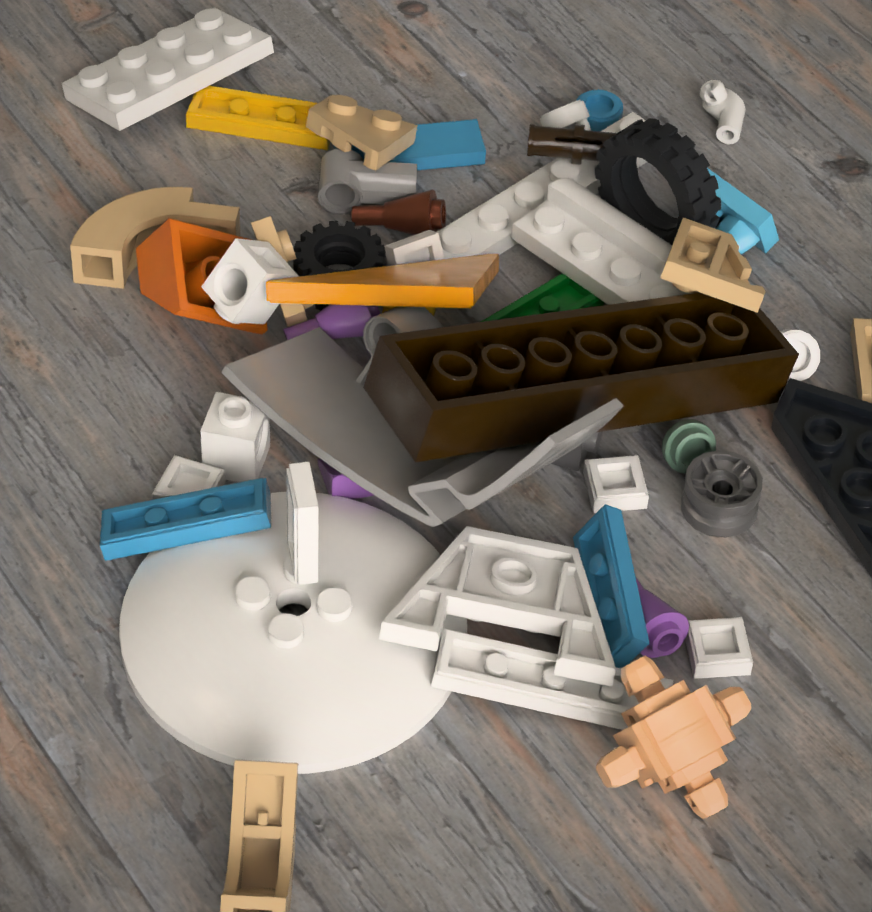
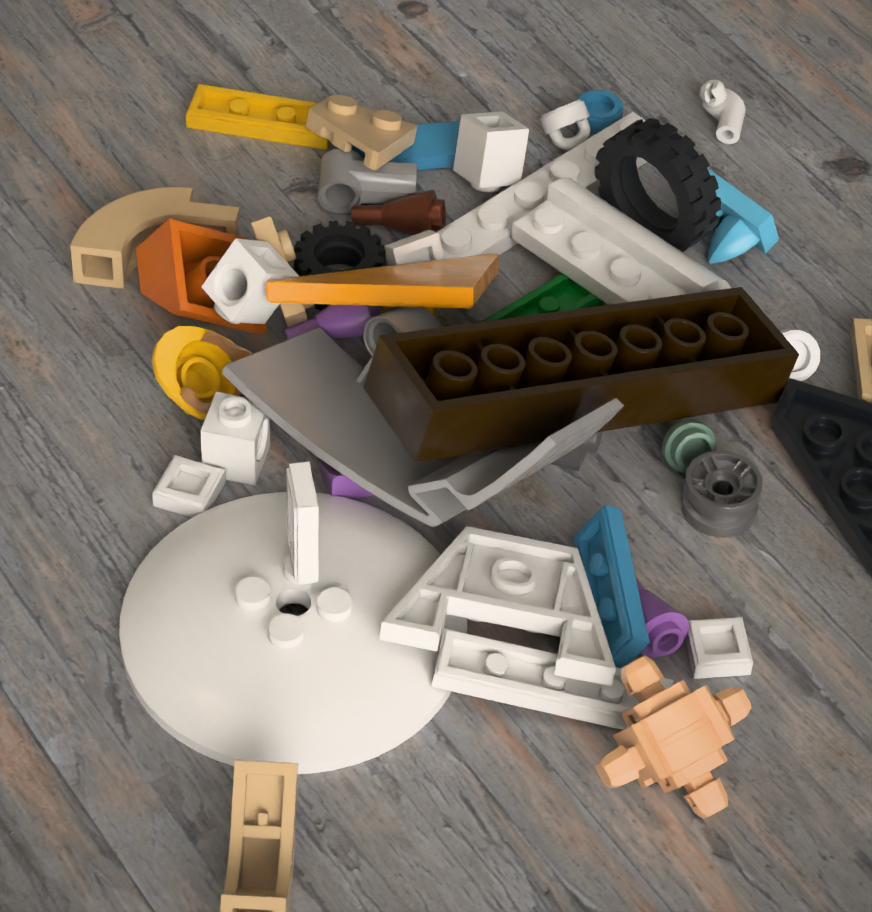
(167, 68): white plate -> none
(185, 519): dark azure tile -> none
(190, 366): none -> yellow piece
(490, 150): none -> white brick
(566, 143): dark brown pin -> none
(616, 483): white tile -> none
(711, 264): tan wing -> none

